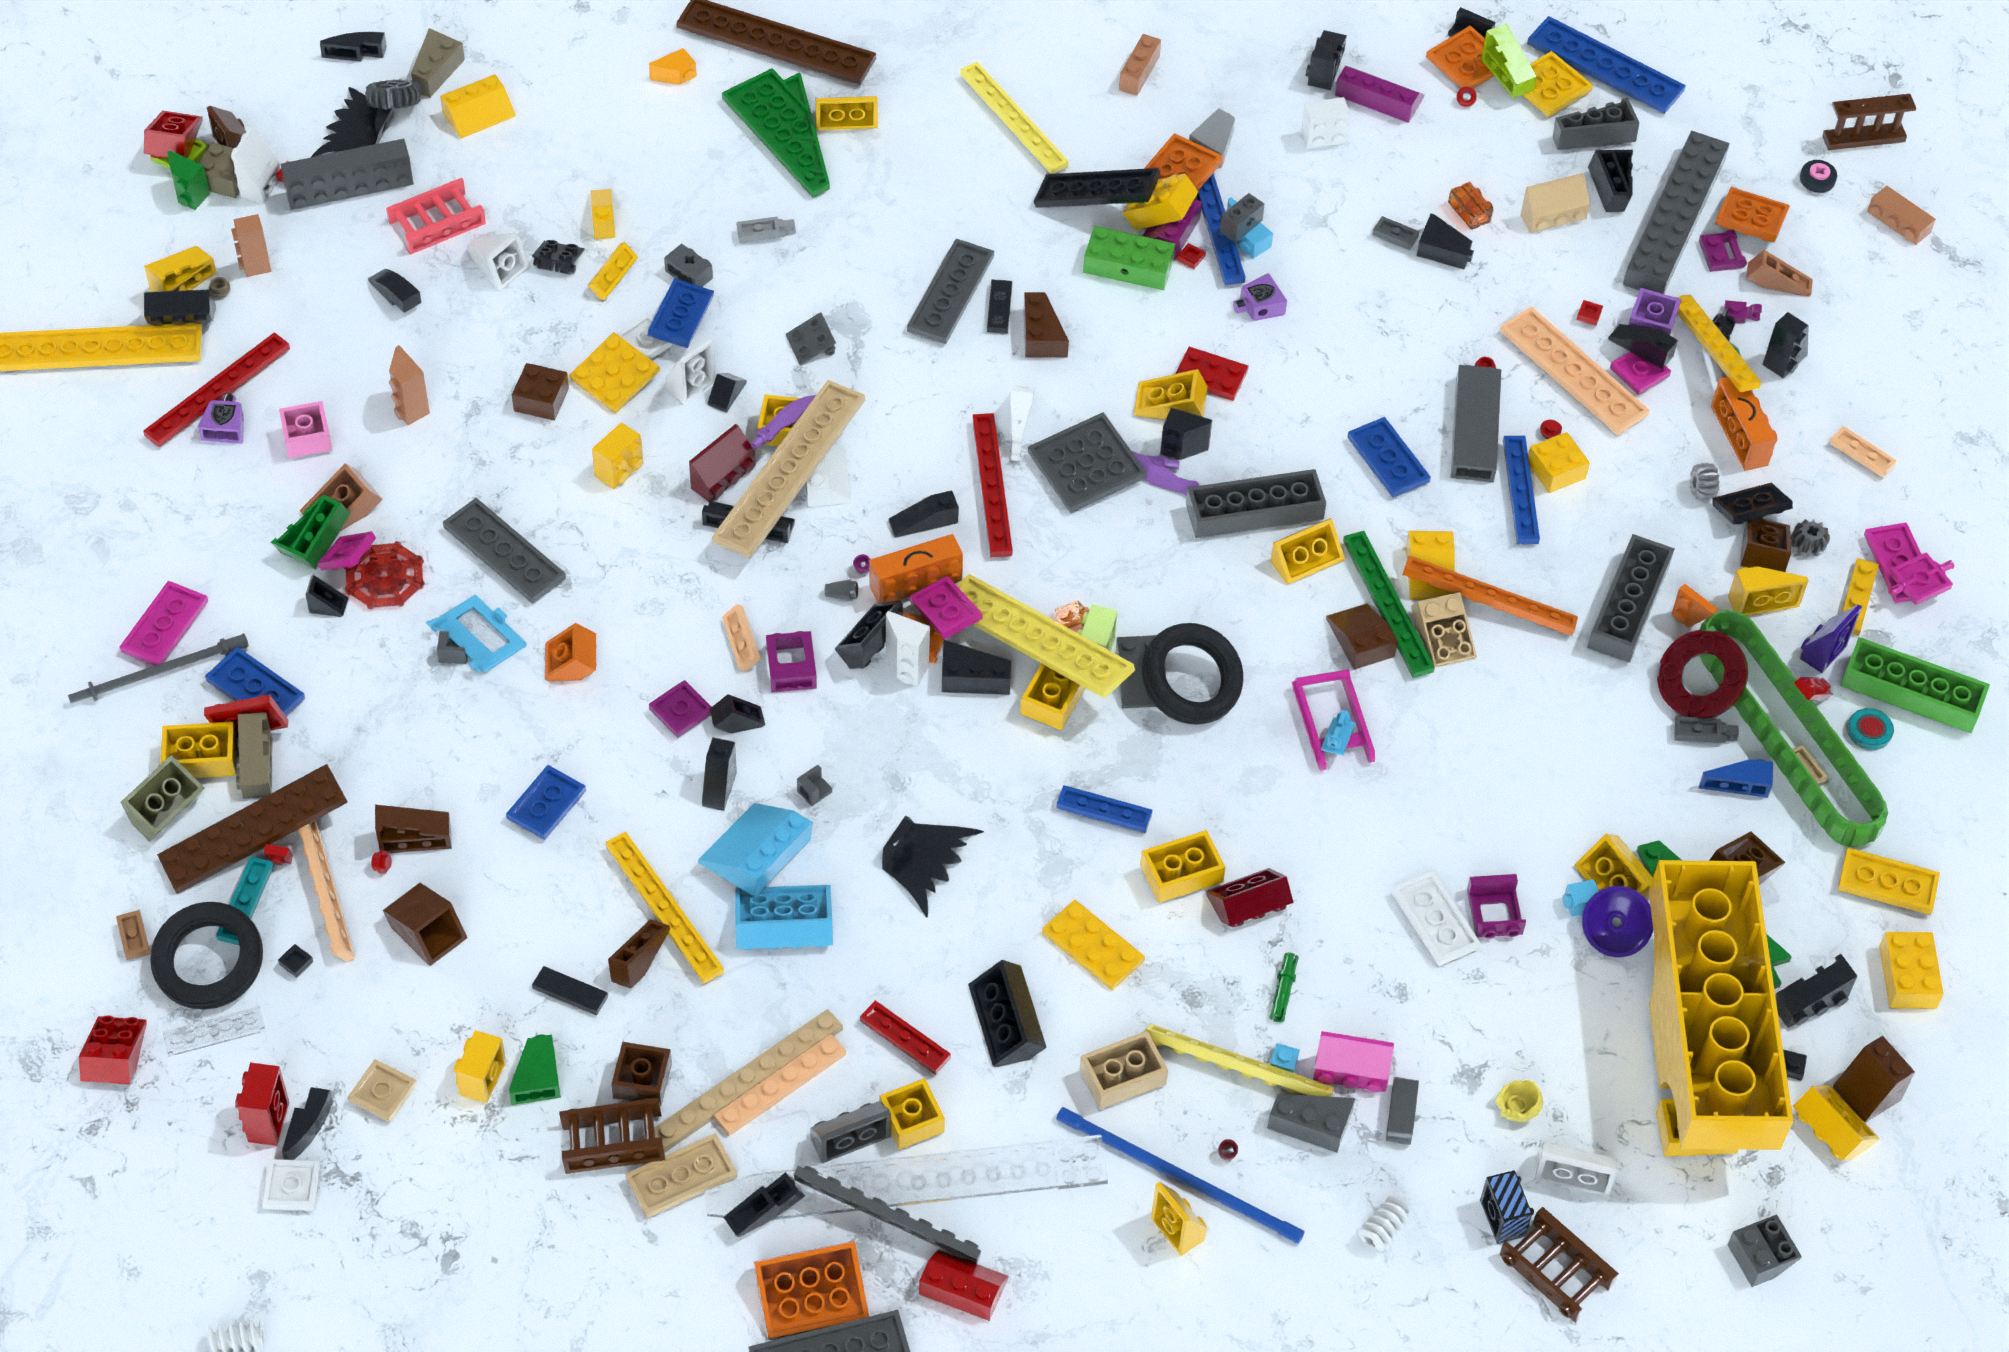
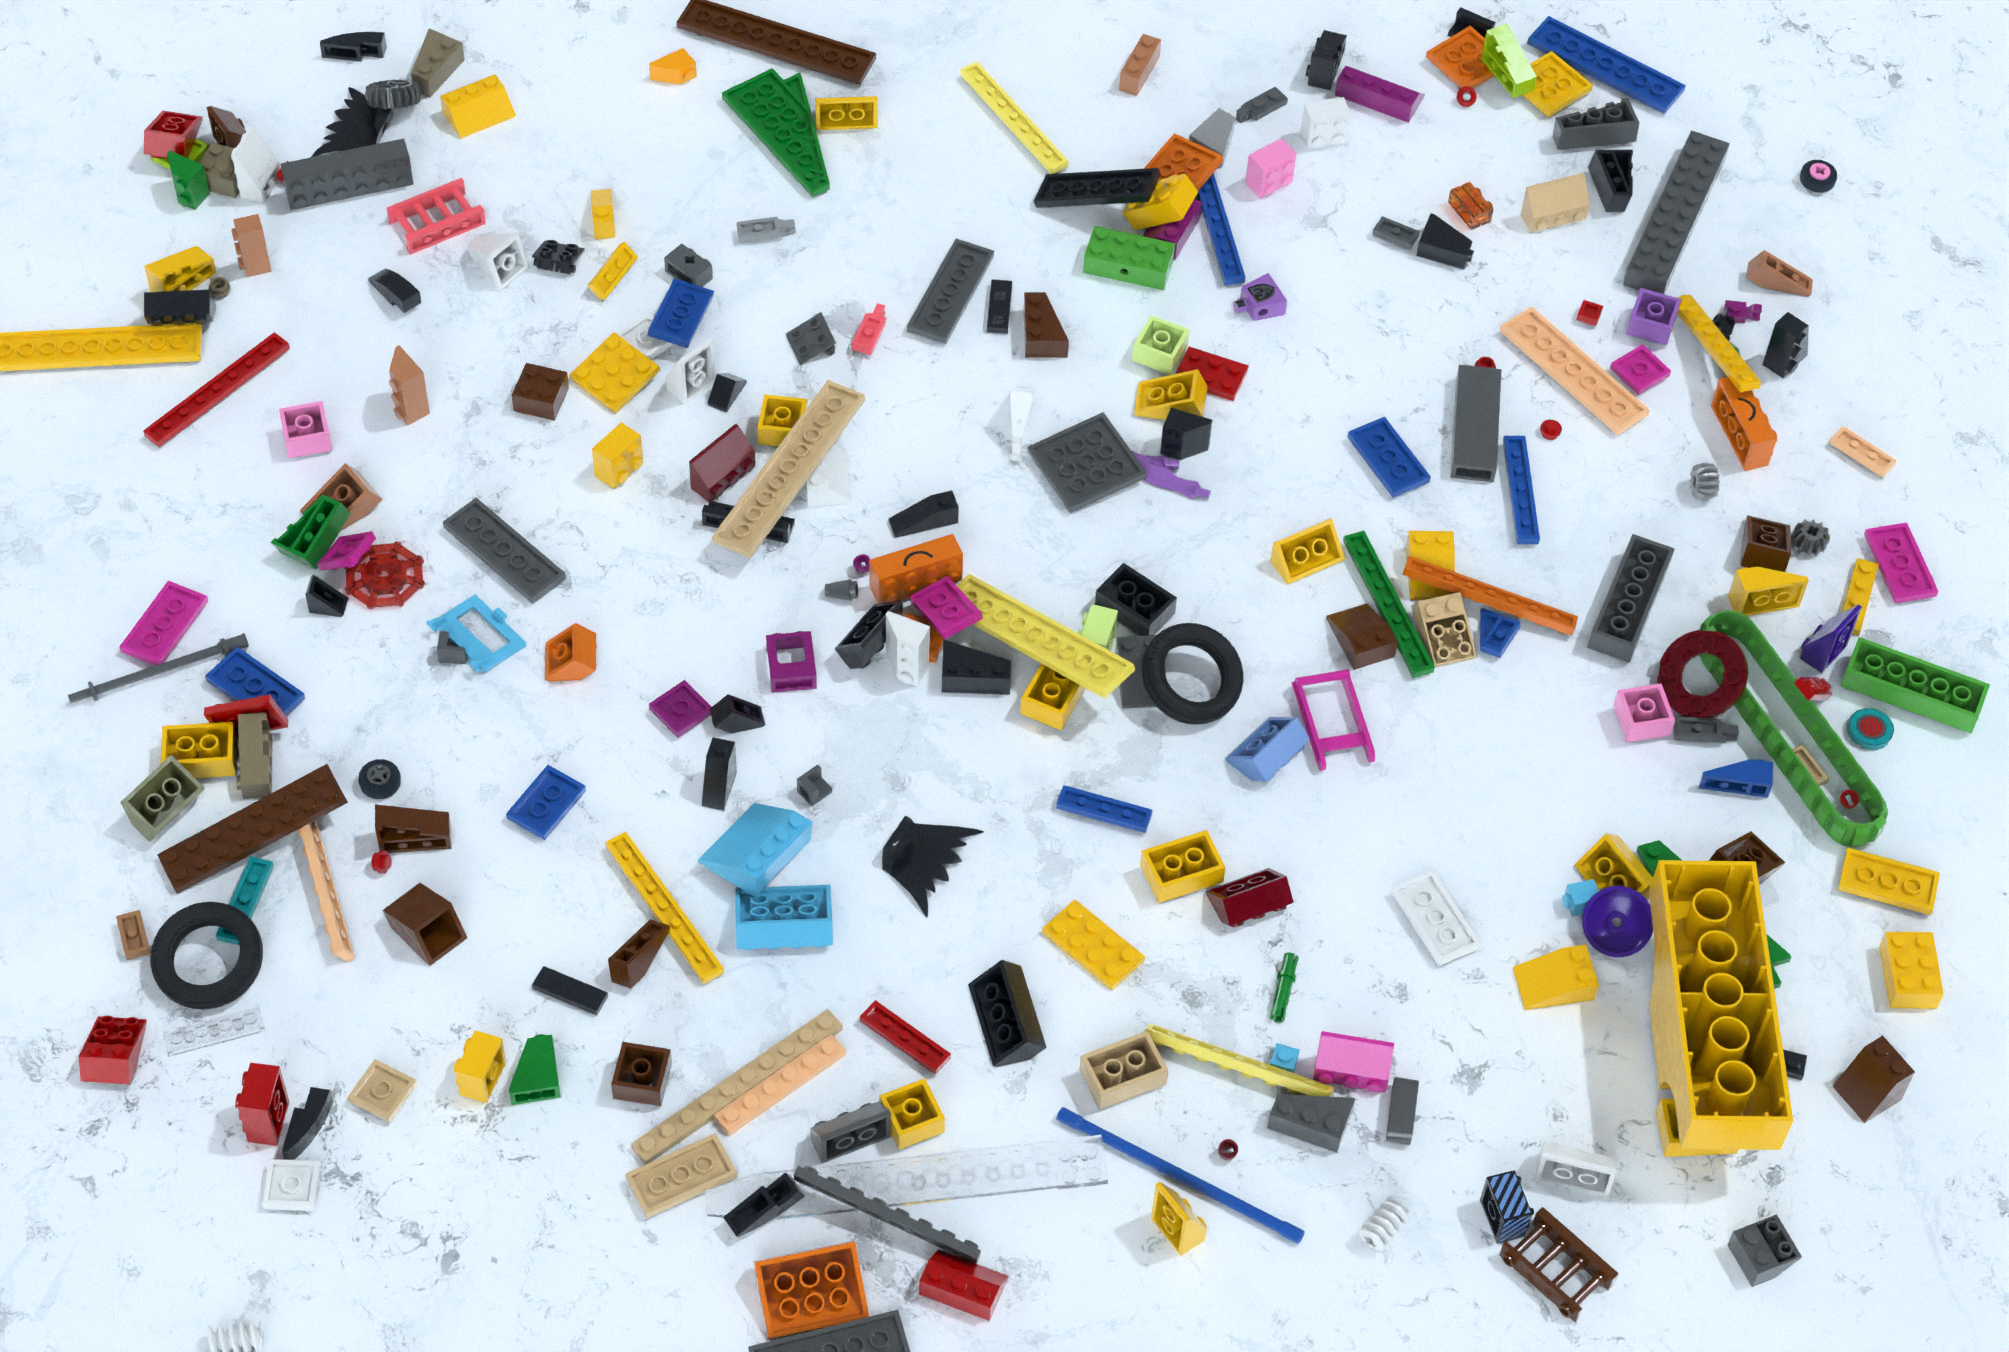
(223, 421): medium lavender torso -> none
(278, 854): red plate -> none
(295, 960): black plate -> none
(379, 770): none -> black wheel
(617, 1154): reddish brown fence -> none
(741, 638): light nougat plate -> none
(784, 418): medium lavender sword -> none
(870, 331): none -> coral hinge
(992, 485): red plate -> none
(1070, 614): clear orange bracket -> none
(1139, 601): none -> black brick
(1161, 345): none -> yellowish green brick
(1191, 256): red tile -> none
(1242, 217): dark grey brick -> none
(1255, 503): dark grey brick -> none
(1256, 240): medium azure slope -> none
(1261, 105): none -> dark grey hinge
(1269, 748): none -> medium blue slope
(1270, 168): none -> bright pink brick
(1338, 733): medium azure hinge -> none
(1495, 890): magenta window -> none
(1496, 632): none -> blue wing
(1520, 1100): light yellow hair -> none
(1557, 978): none -> yellow slope
(1558, 462): yellow brick -> none
(1644, 713): none -> bright pink brick
(1646, 343): black slope -> none
(1691, 607): orange wing -> none
(1716, 254): magenta plate -> none
(1752, 214): orange plate -> none
(1752, 503): black plate -> none
(1817, 994): black wedge -> none
(1835, 1122): yellow slope -> none
(1854, 798): none -> red hinge
(1871, 134): reddish brown fence -> none
(1901, 215): nougat brick -> none
(1921, 578): dark pink plate -> none

